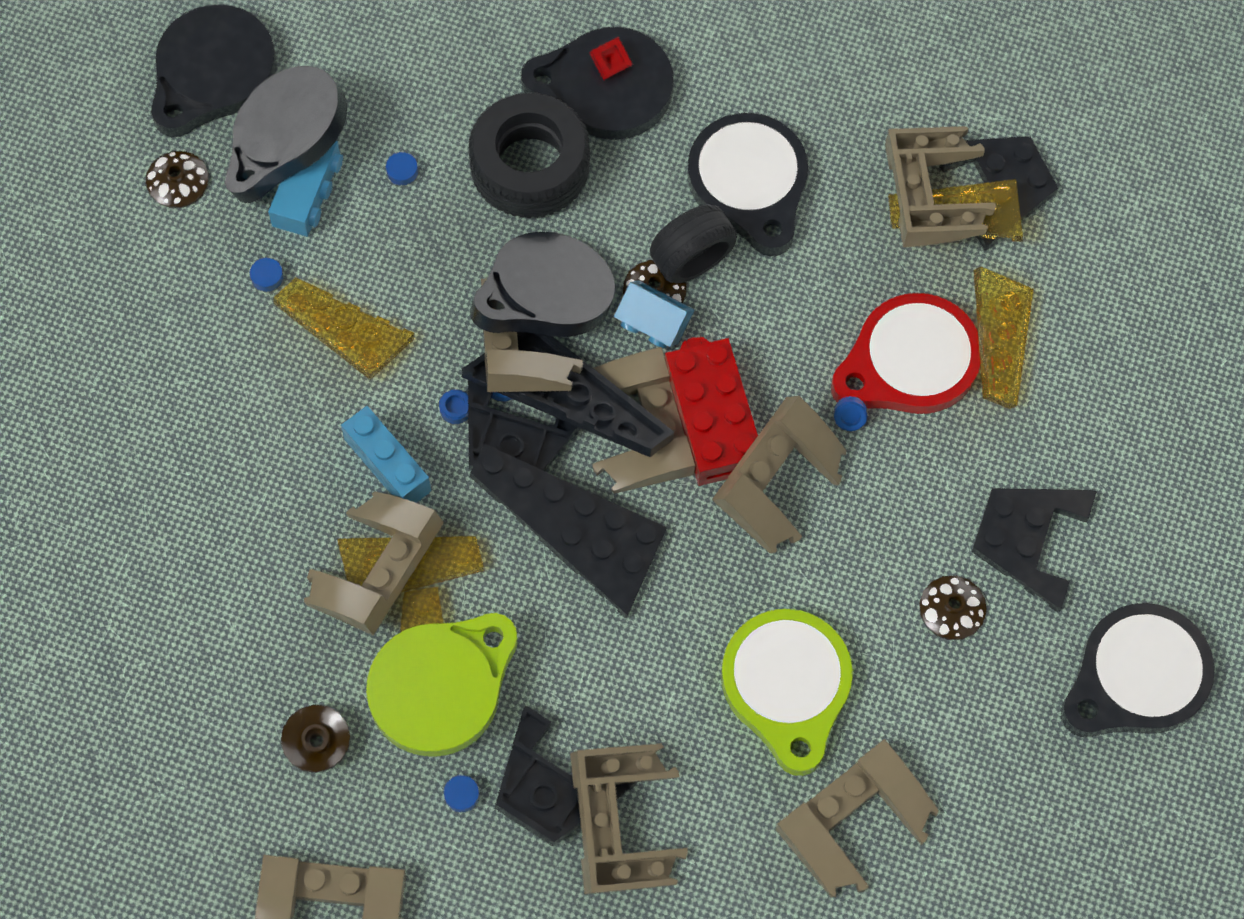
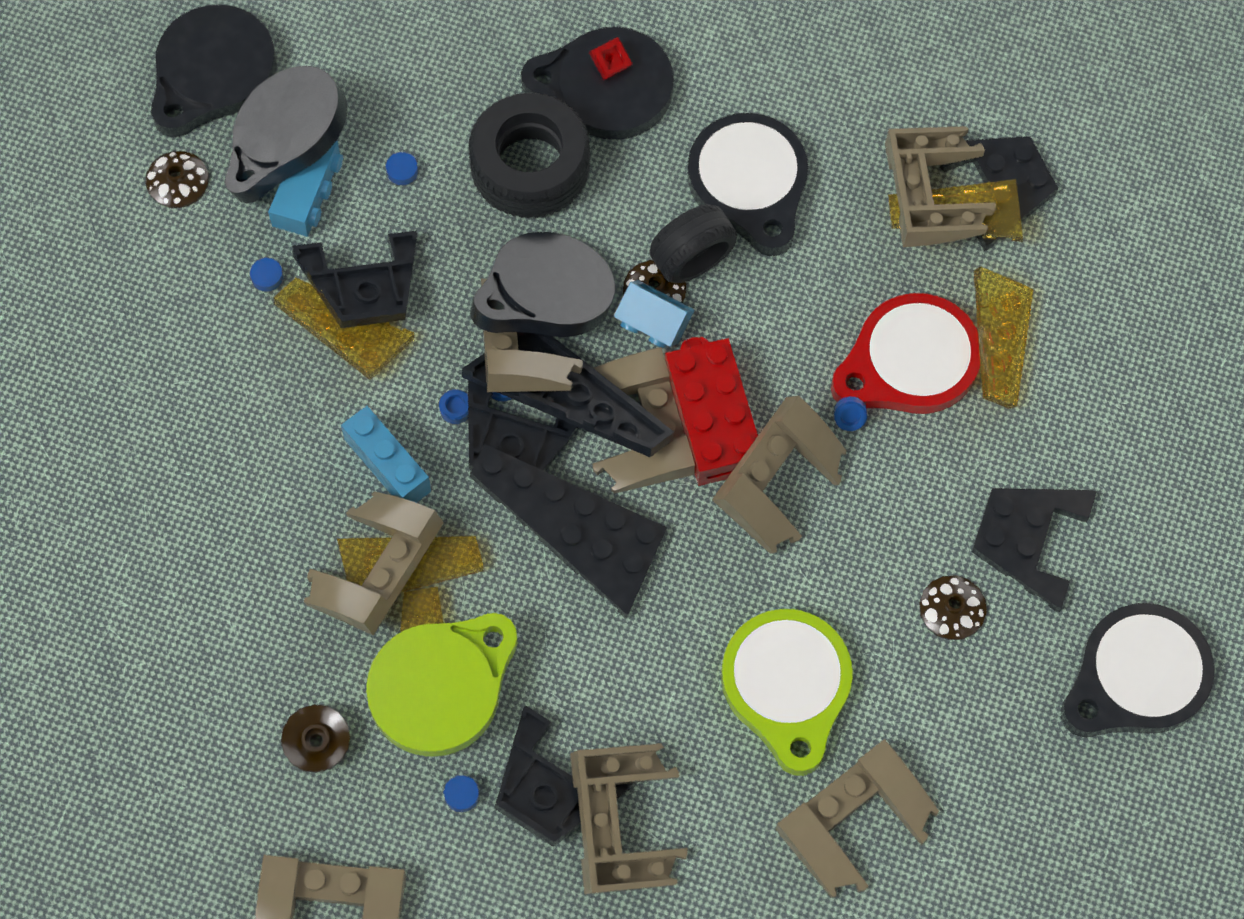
(362, 292): none -> black wing

